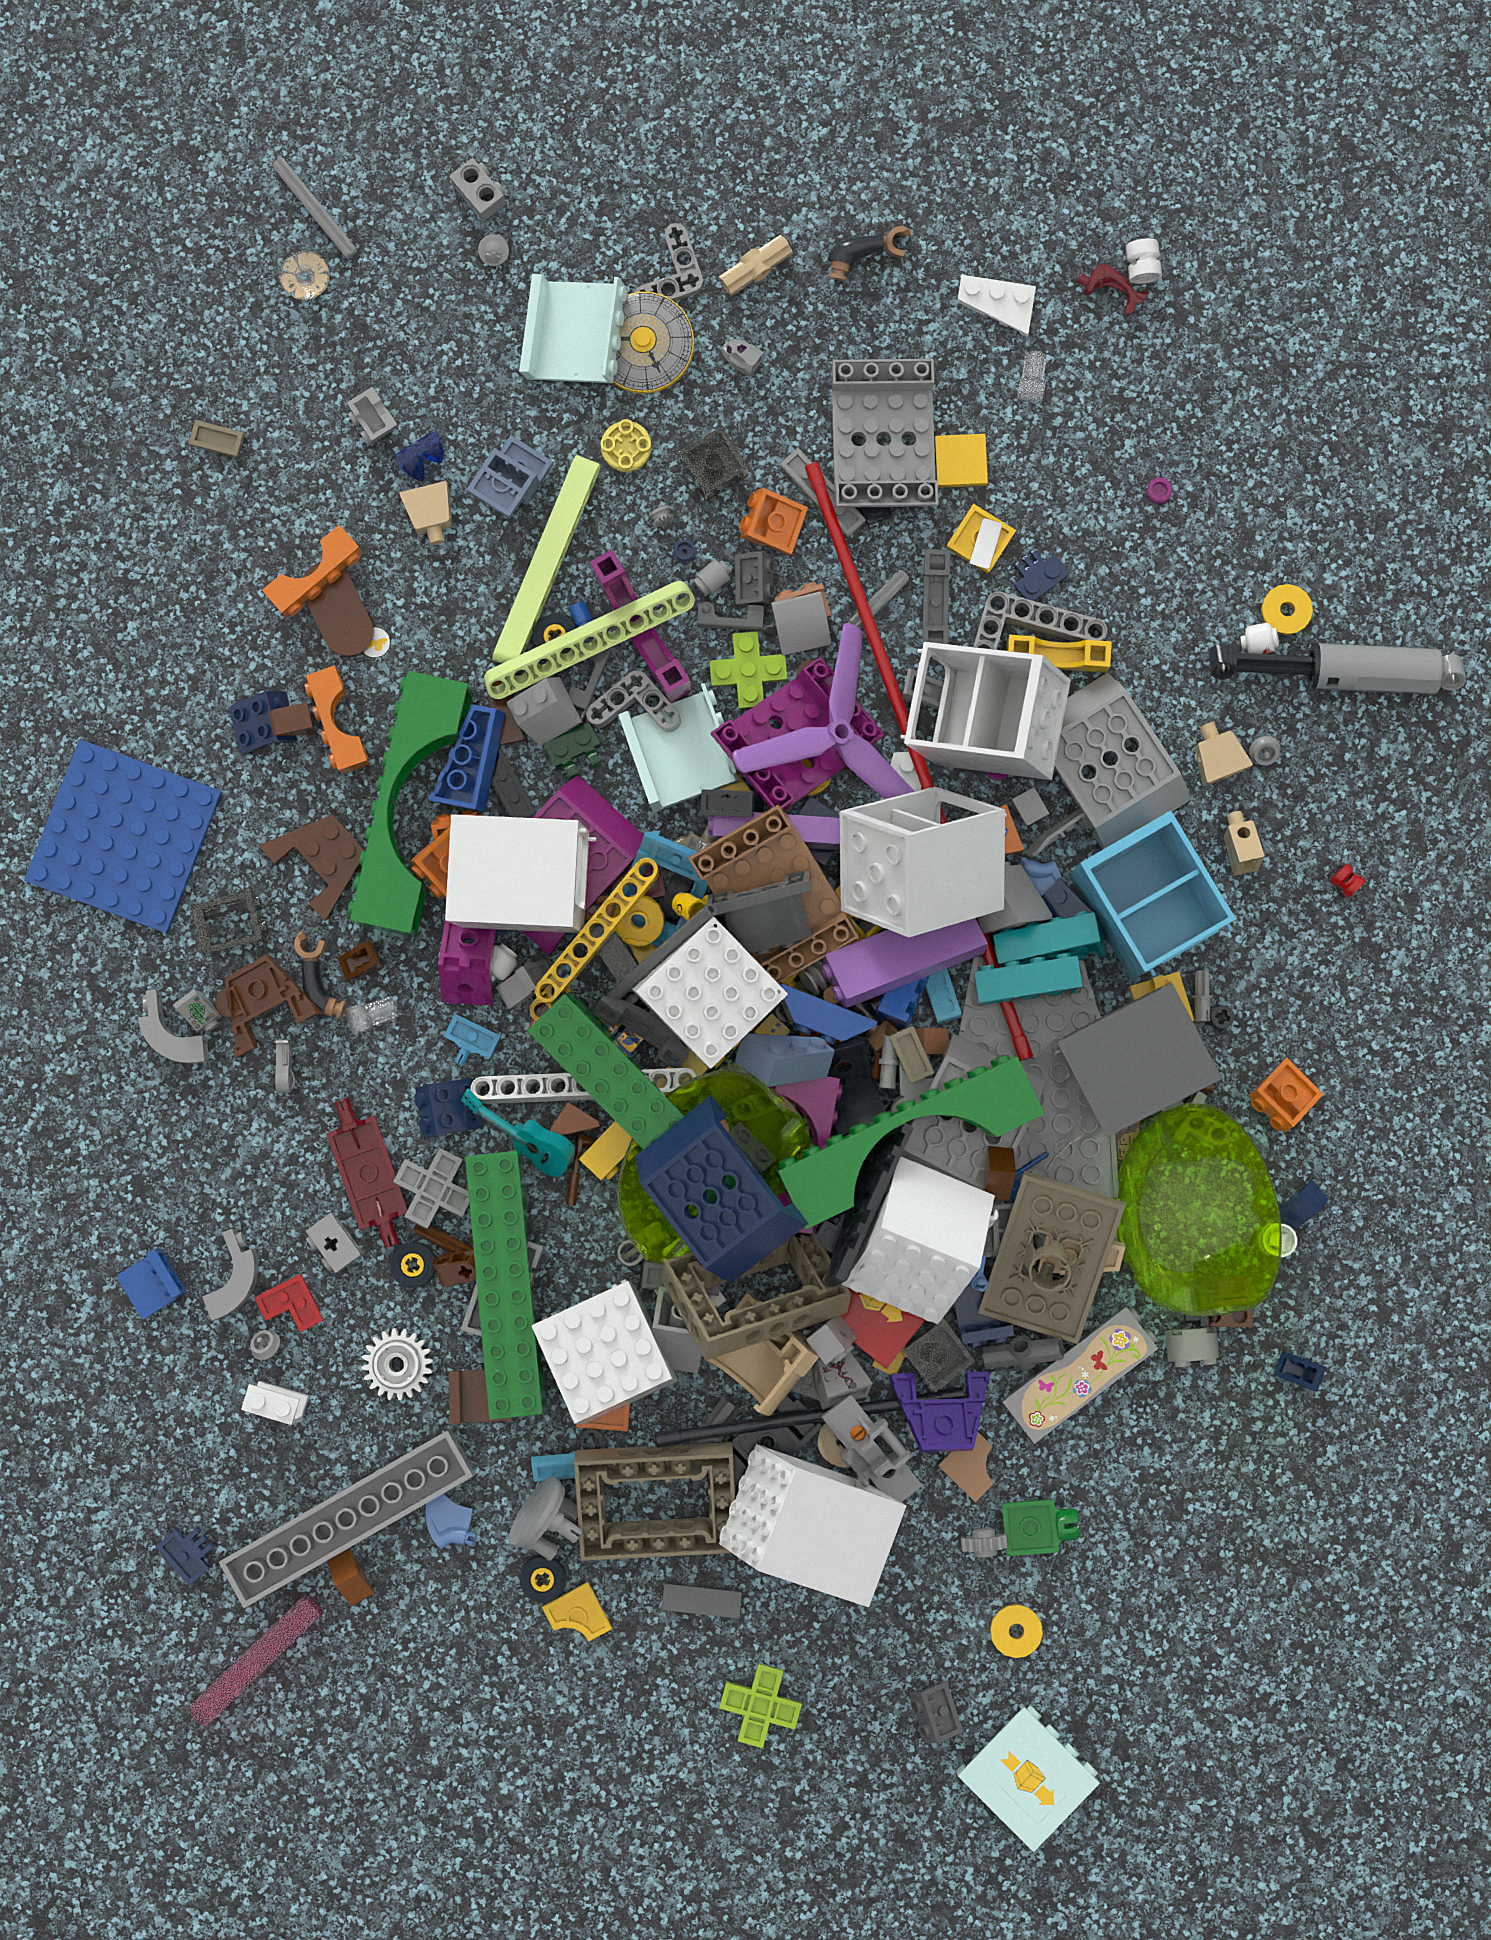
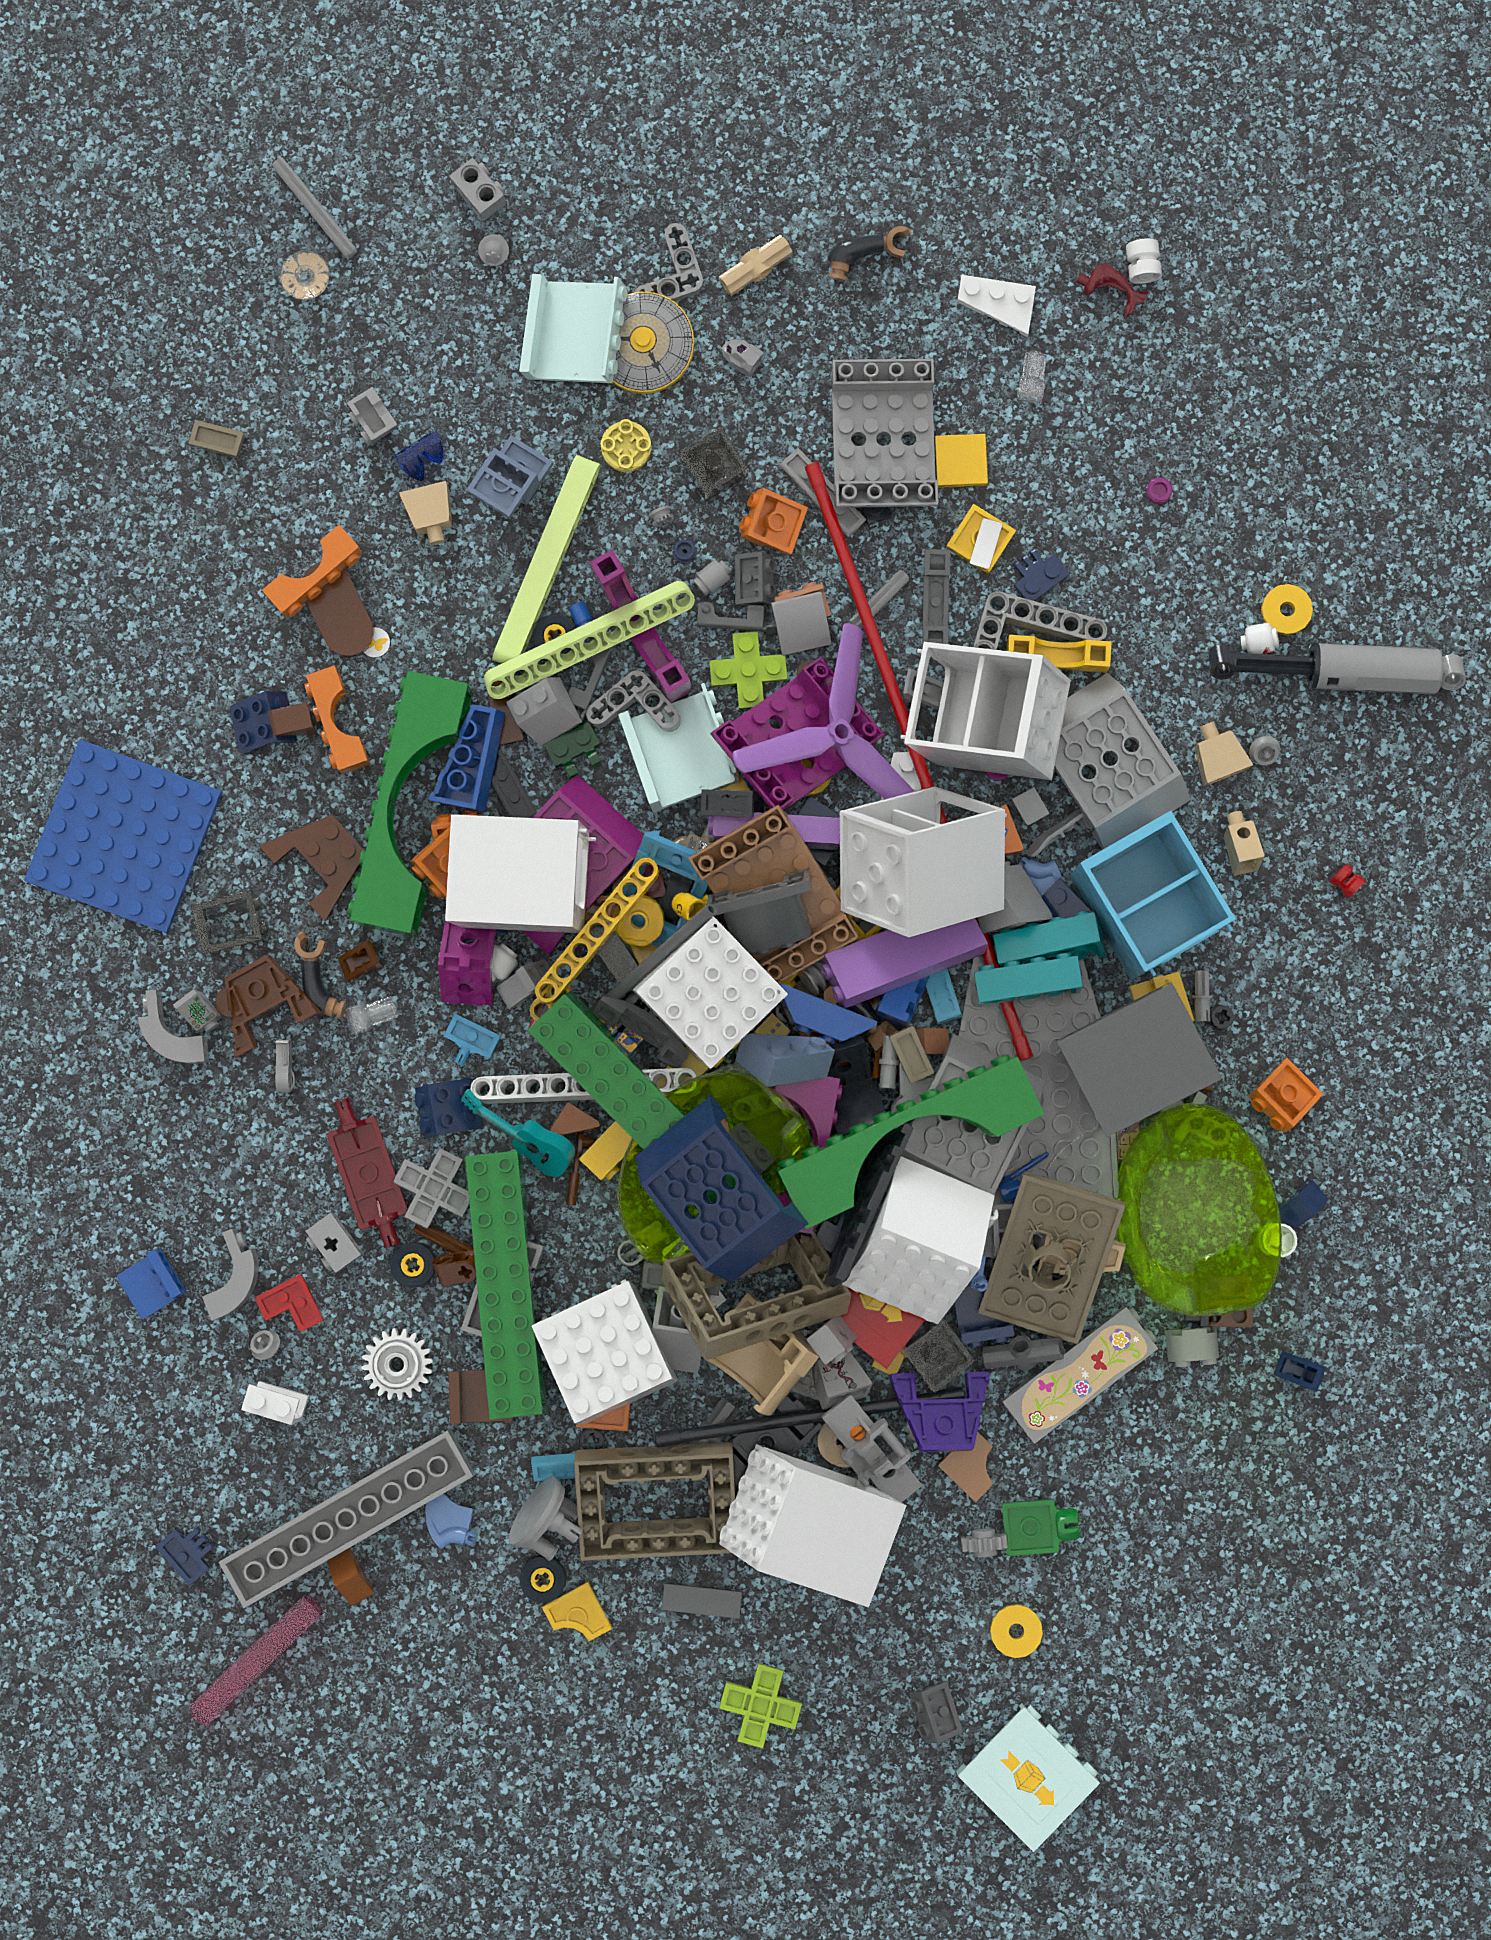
(999, 1172): reddish brown slope -> none

